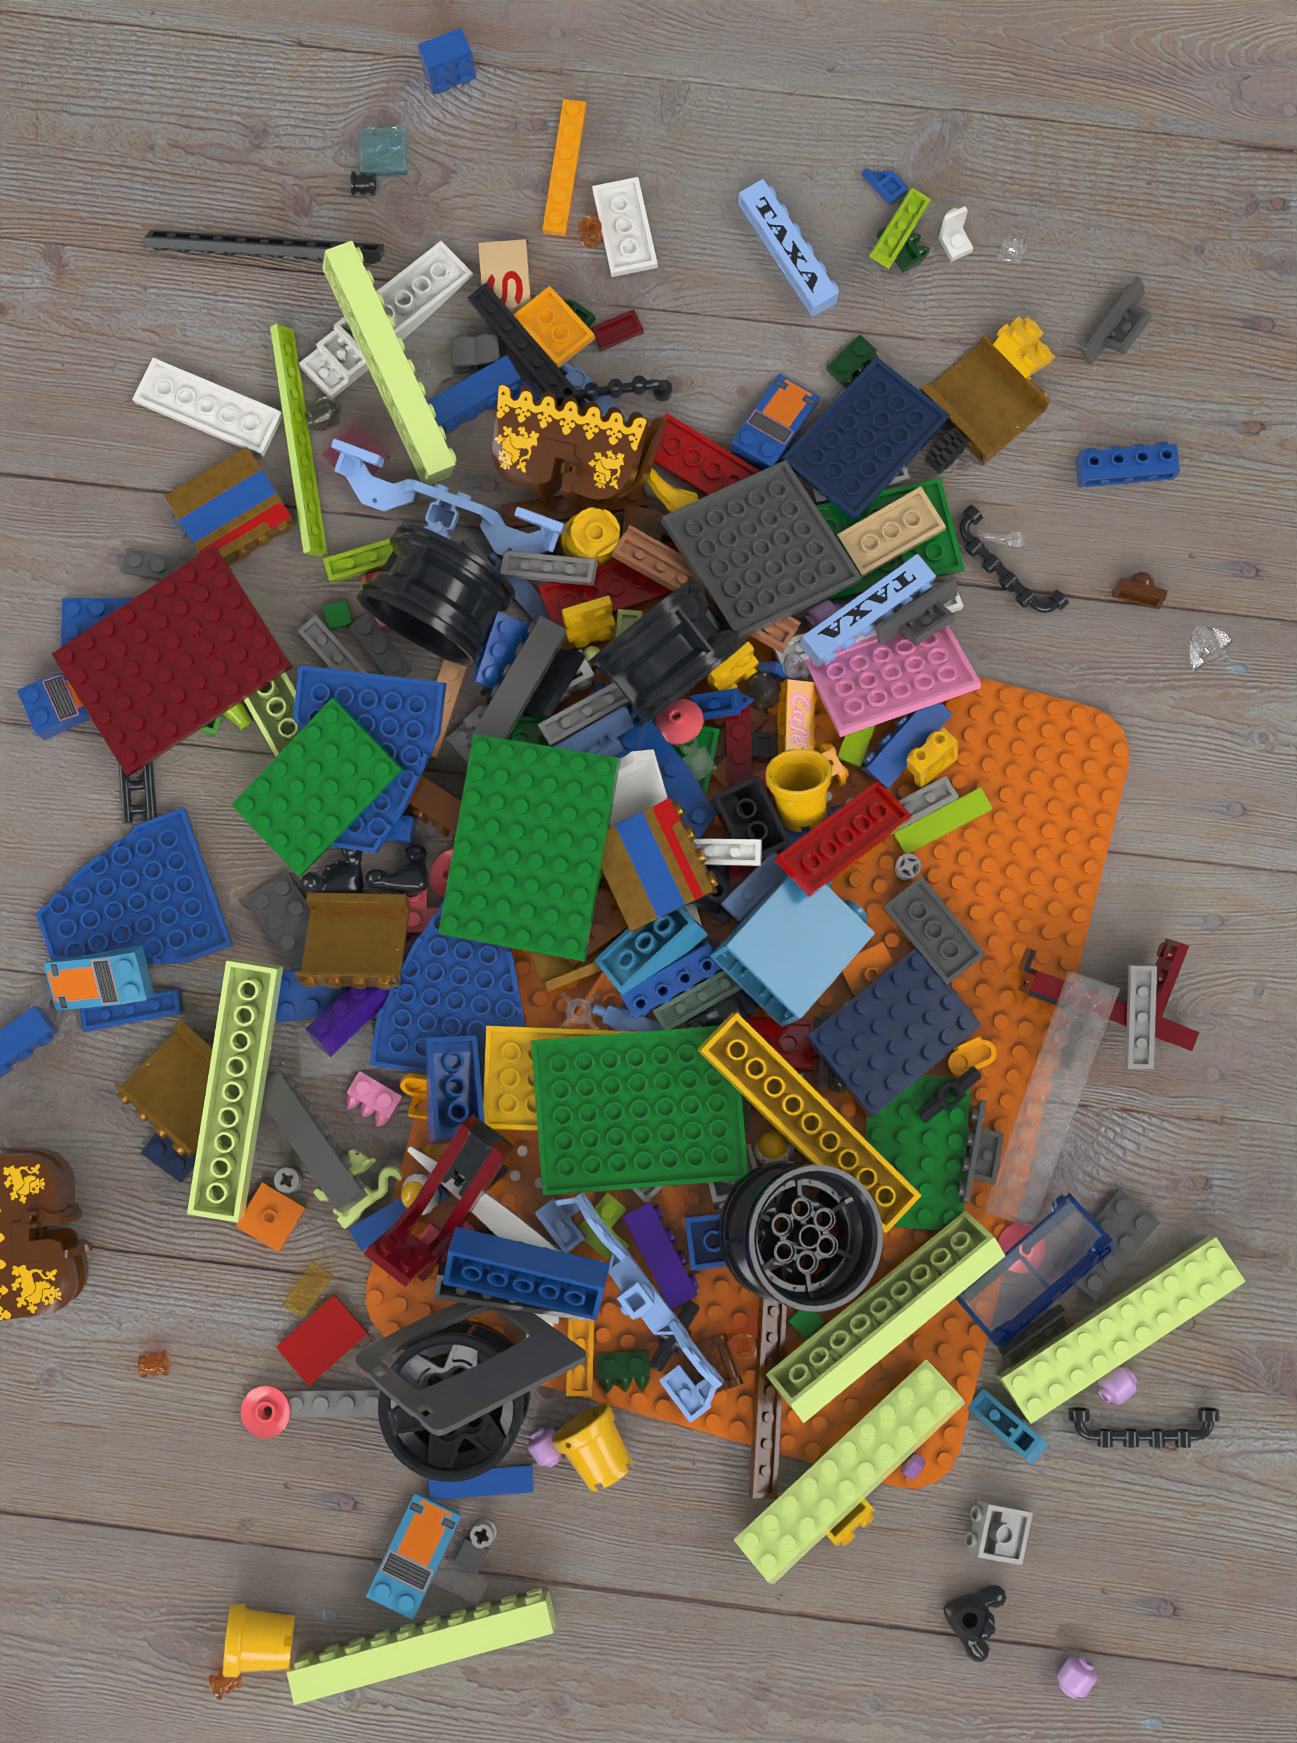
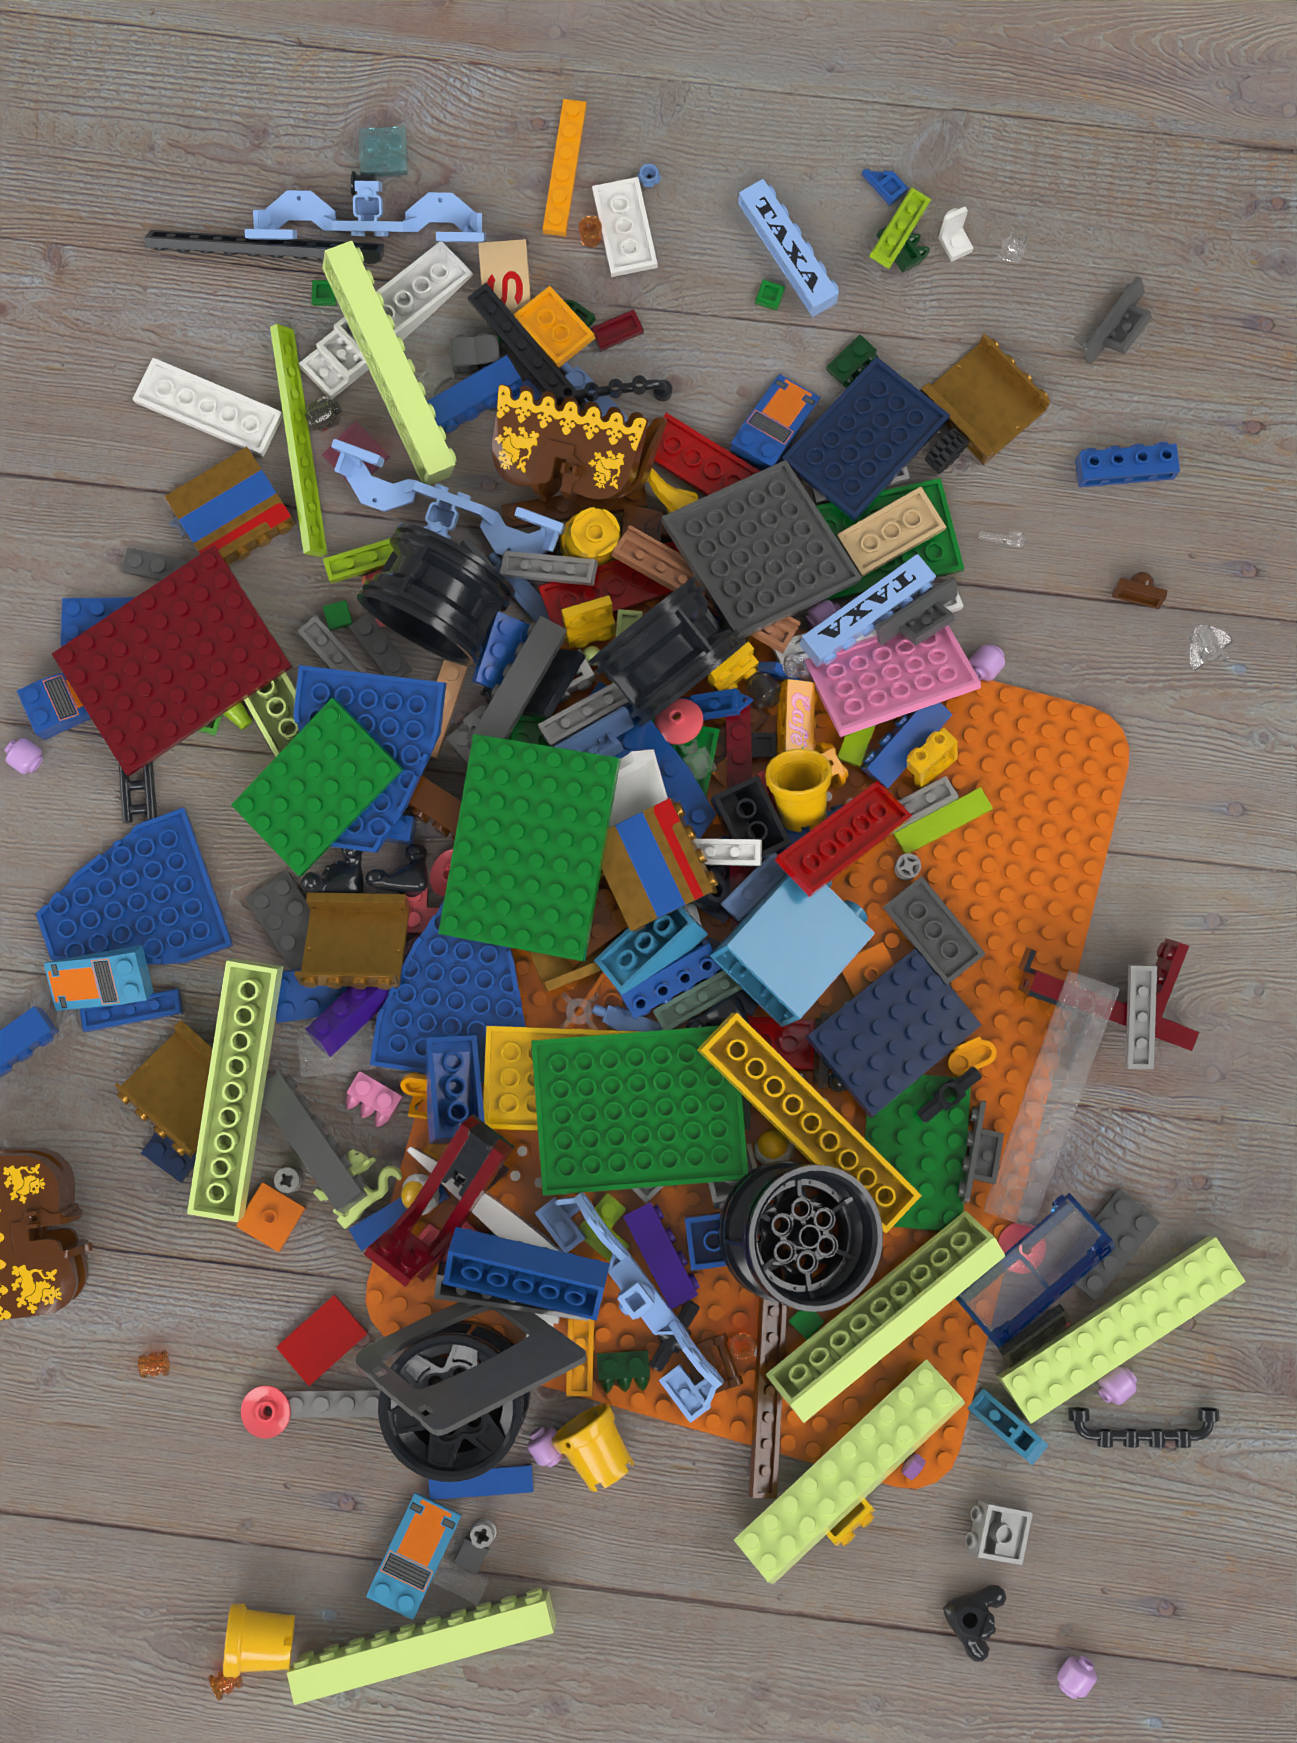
(23, 756): none -> lavender head
(308, 1290): clear yellow plate -> none
(322, 294): none -> green tile
(368, 209): none -> light blue piece
(447, 61): blue brick -> none
(649, 169): none -> medium blue plate
(770, 295): none -> green tile
(987, 662): none -> lavender head
(1008, 579): black bar -> none
(1022, 346): yellow plate -> none

